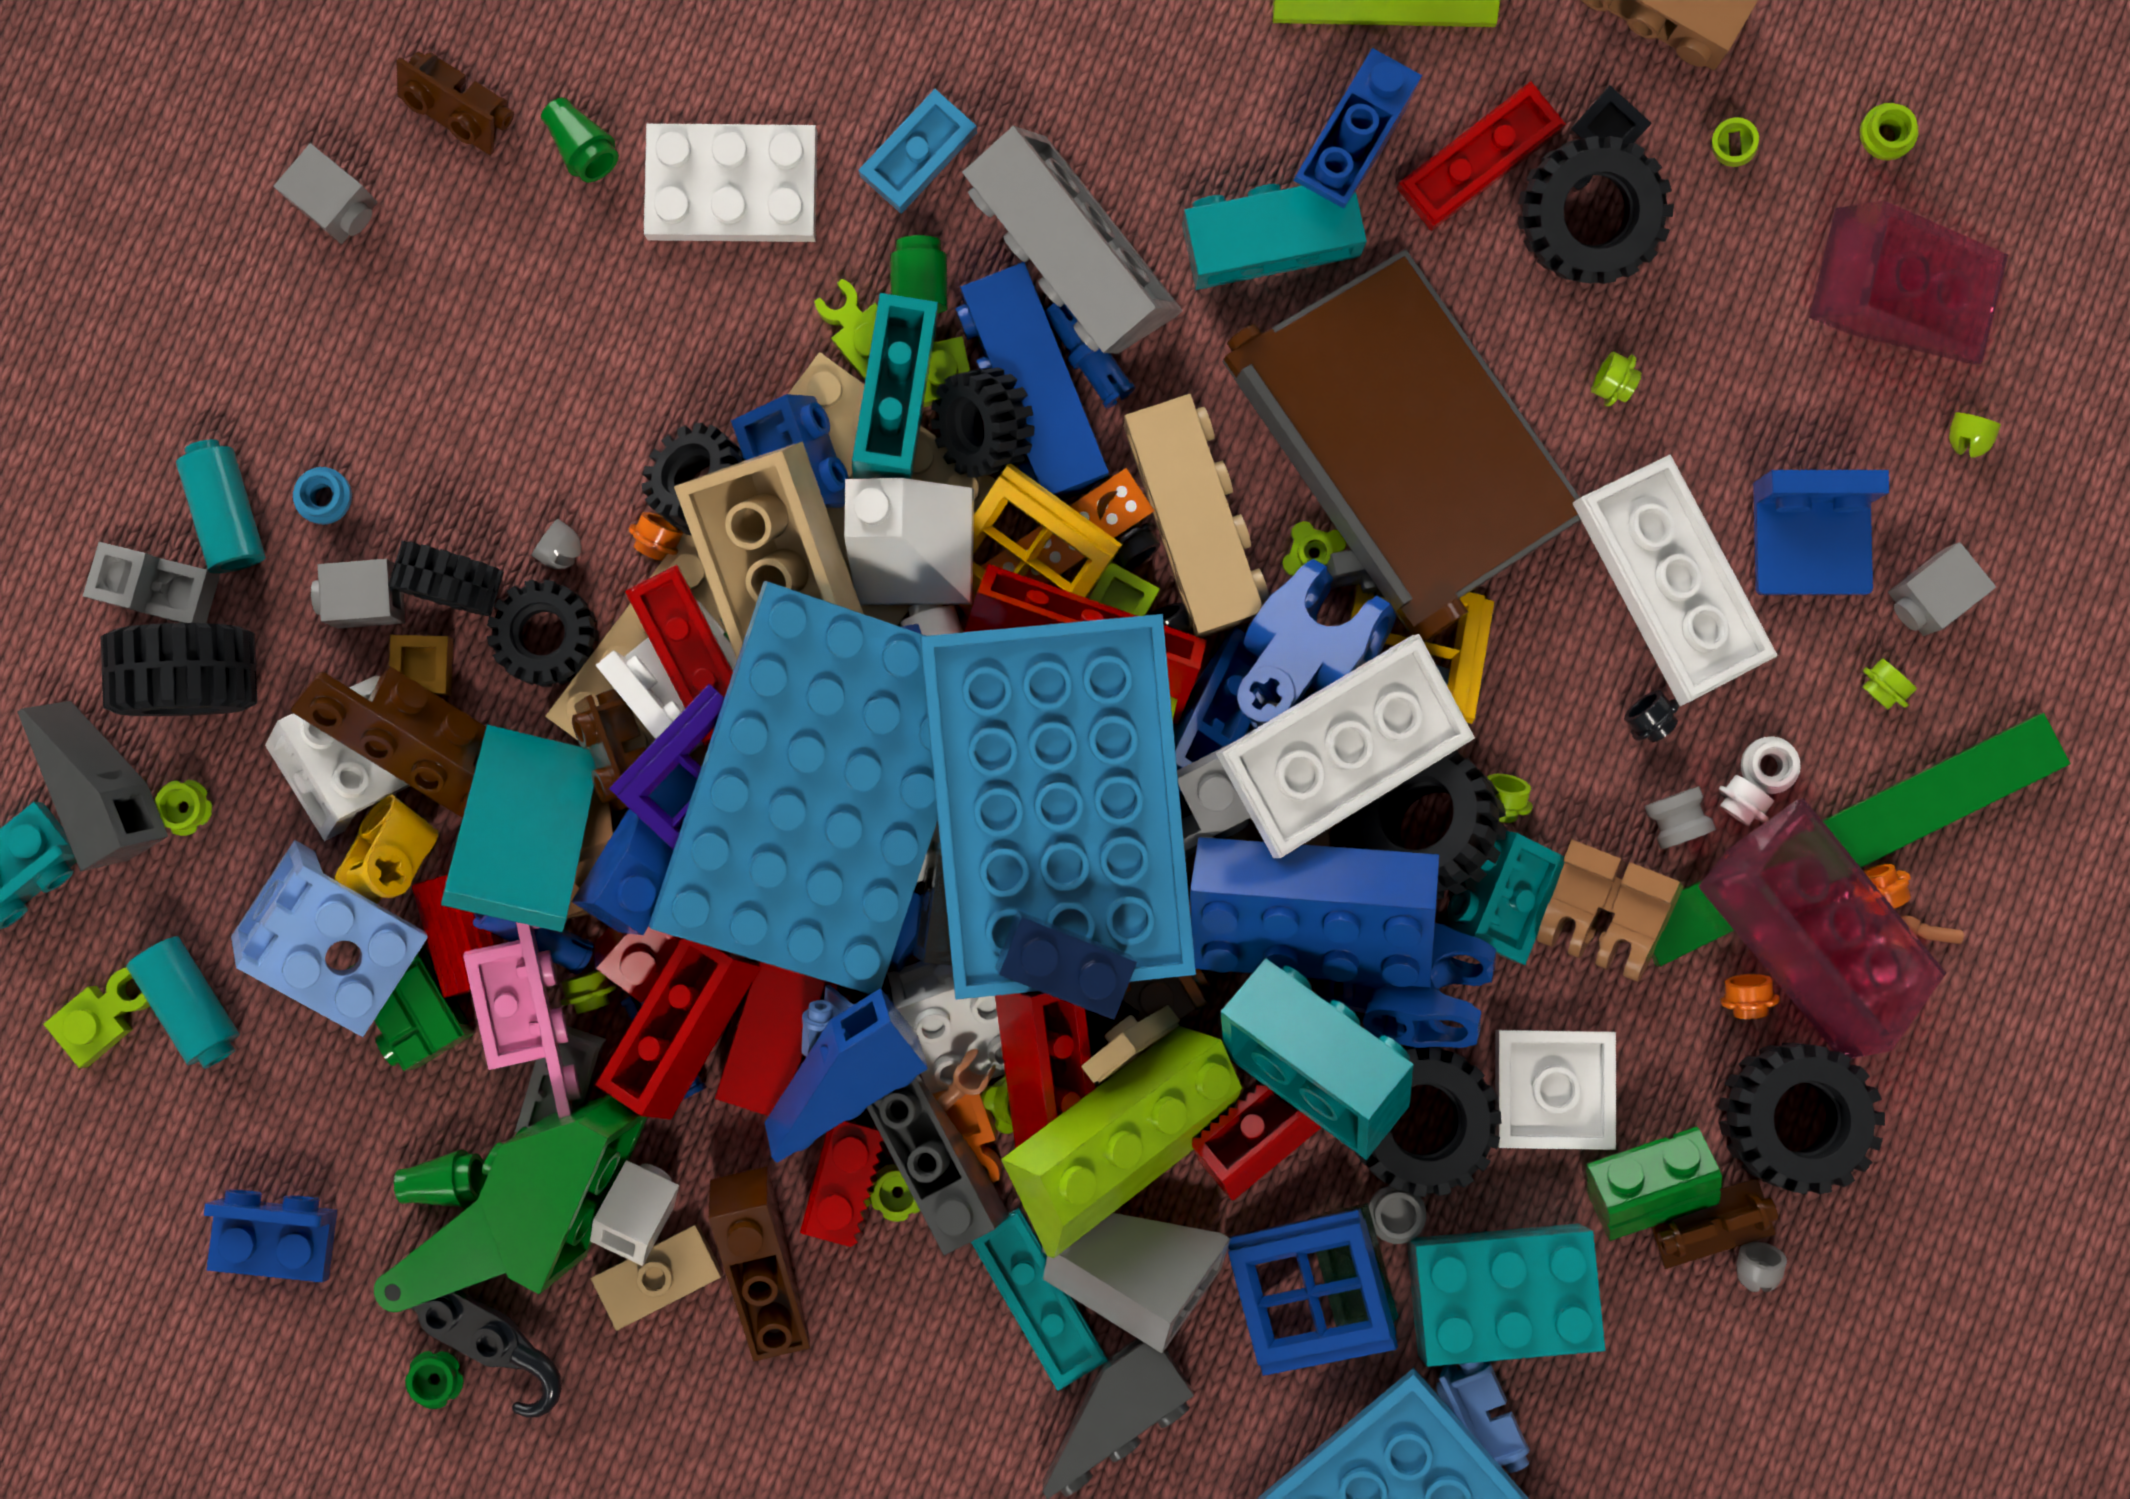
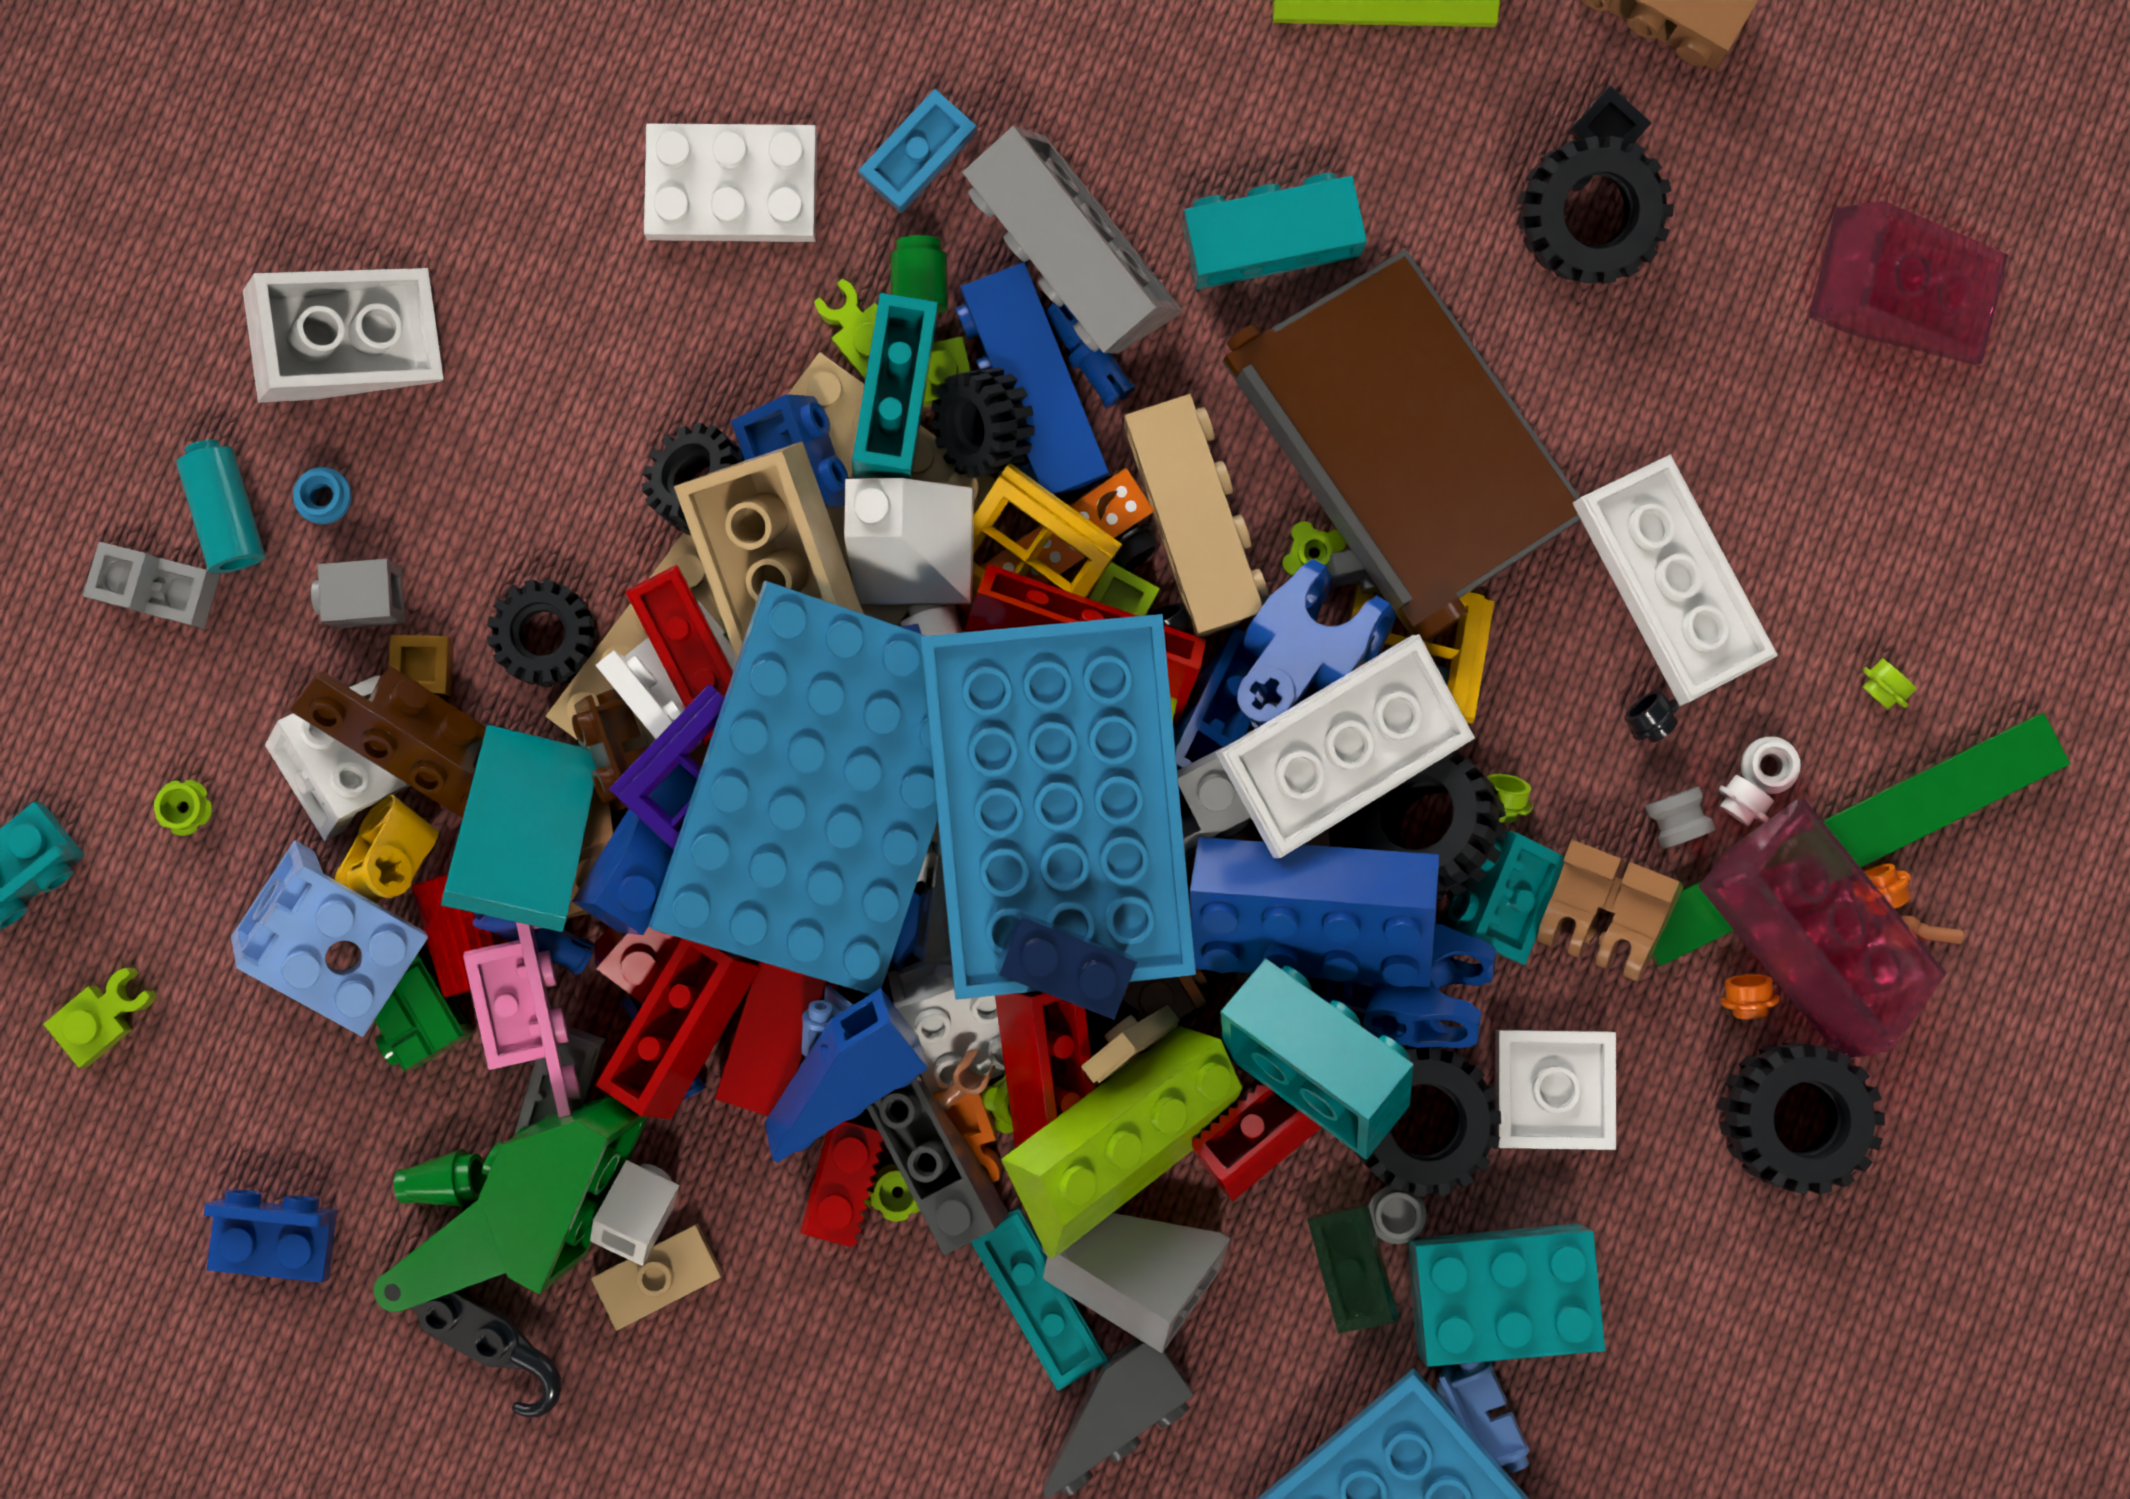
(93, 788): dark grey slope -> none
(178, 669): black tyre -> none
(184, 1002): teal brick -> none
(326, 194): light grey brick -> none
(340, 332): none -> white slope
(419, 1384): green plate -> none
(431, 89): reddish brown hinge -> none
(446, 578): black tyre -> none
(558, 546): light grey hinge -> none
(581, 143): green cone -> none
(587, 991): lime plate -> none
(655, 536): orange plate -> none
(758, 1262): reddish brown slope -> none
(1324, 1344): blue piece -> none
(1358, 128): blue slope -> none
(1481, 156): red tile -> none
(1616, 379): lime plate -> none
(1653, 1183): green brick -> none
(1737, 1220): reddish brown hinge -> none
(1748, 141): lime hinge -> none
(1760, 1266): light grey hinge -> none
(1815, 531): blue bracket -> none
(1900, 120): lime plate -> none
(1940, 590): light grey brick -> none
(1975, 430): lime hinge -> none

